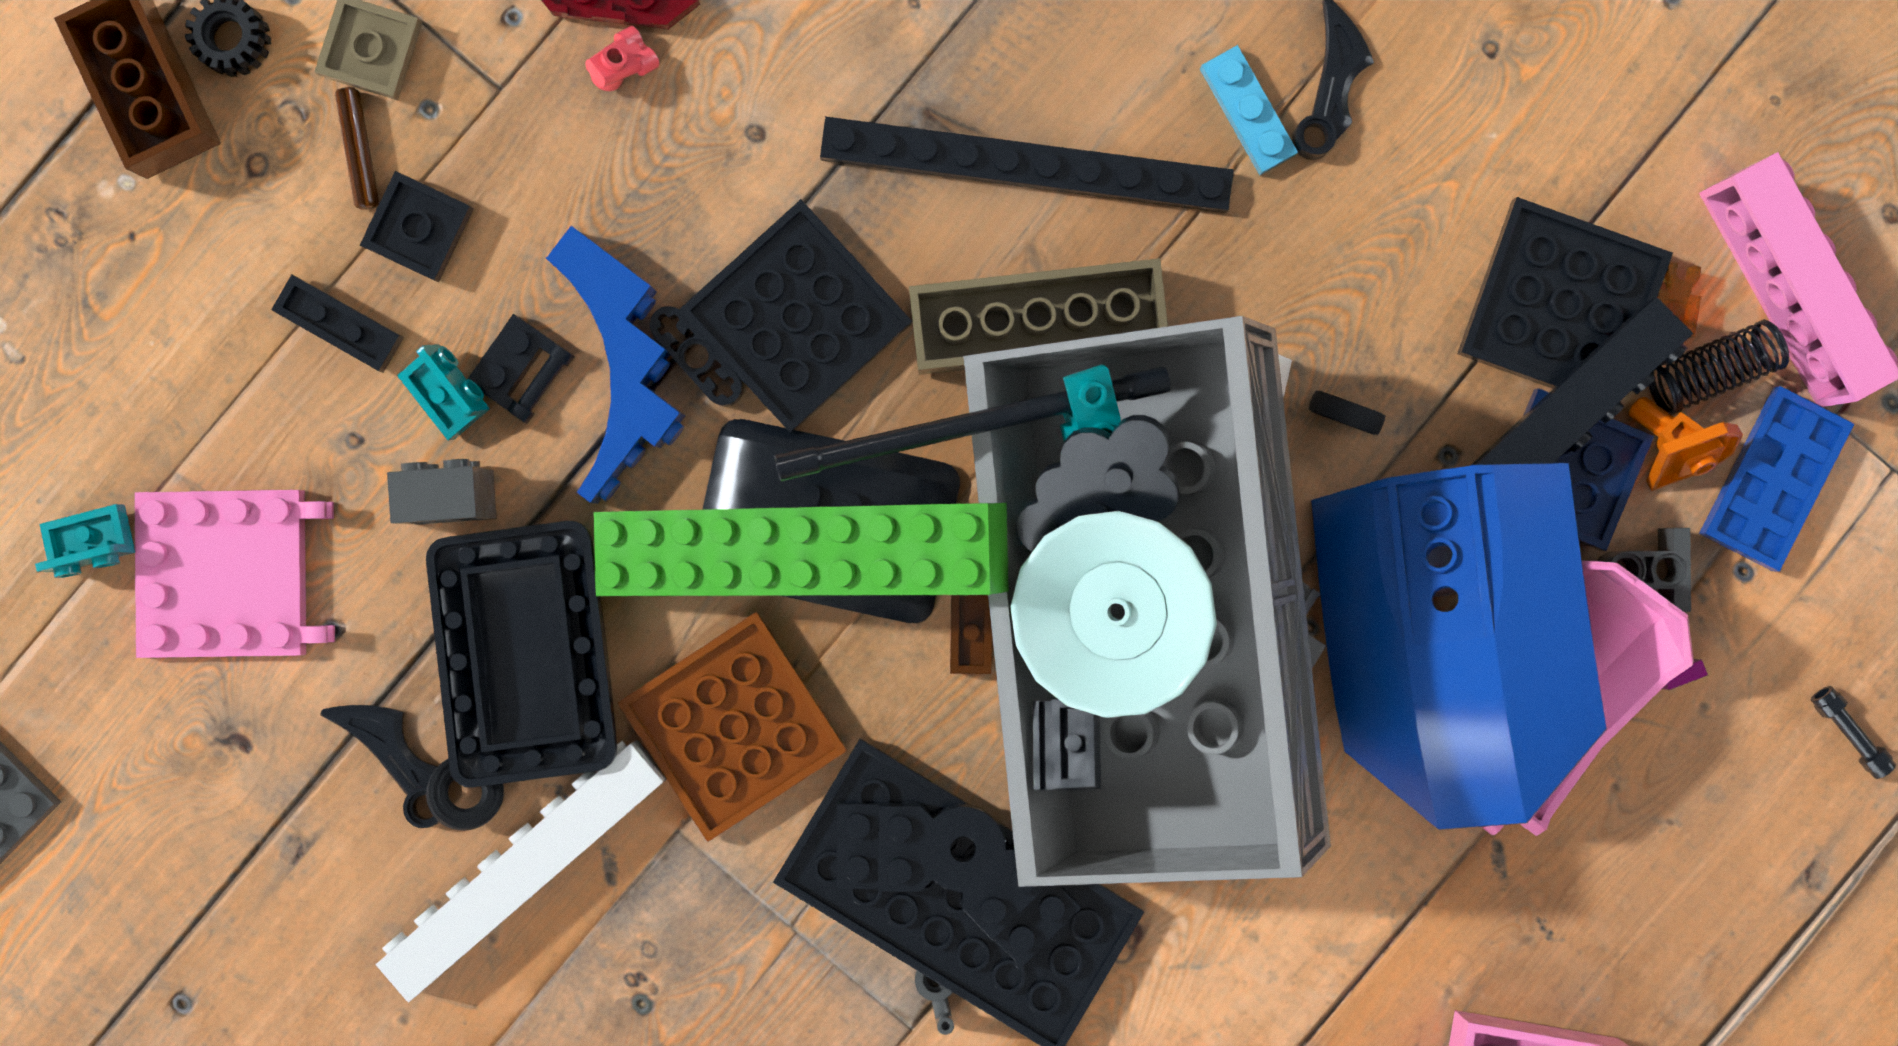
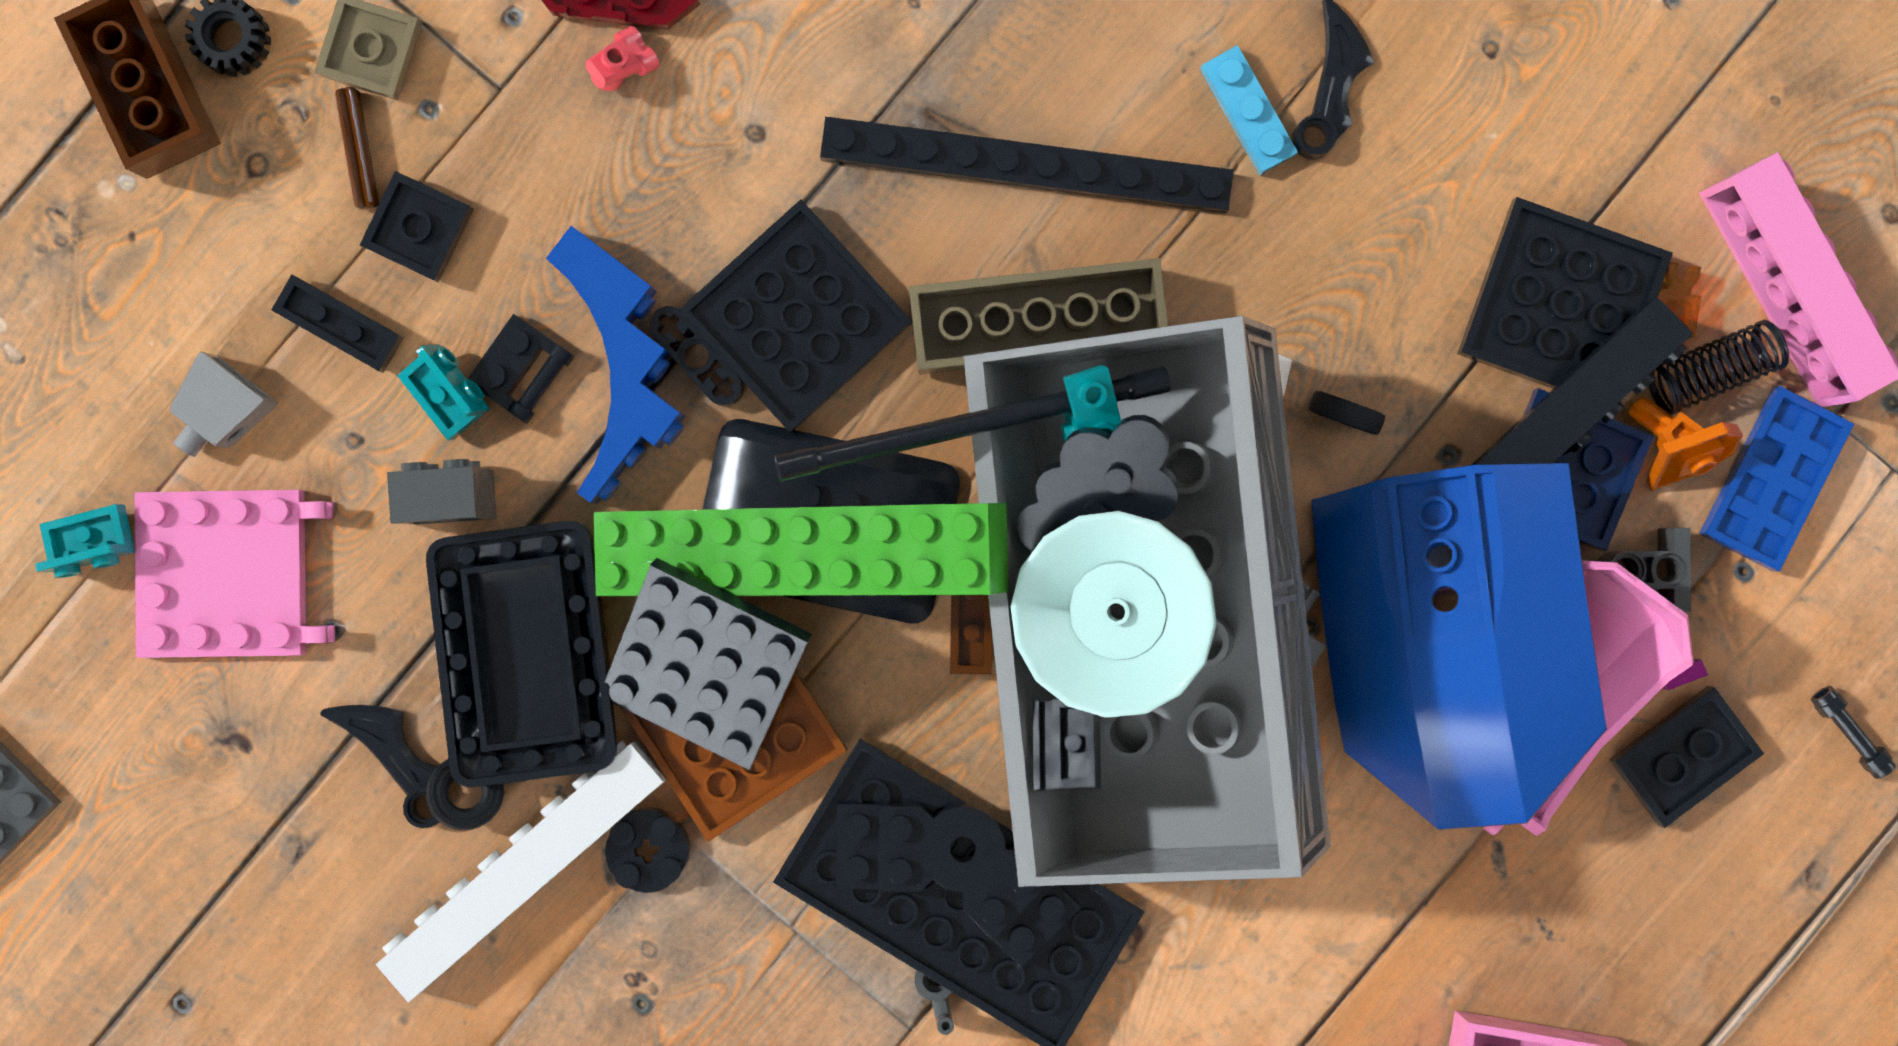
(217, 405): none -> light grey torso
(632, 869): none -> black plate
(704, 663): none -> plate
(1686, 756): none -> black plate

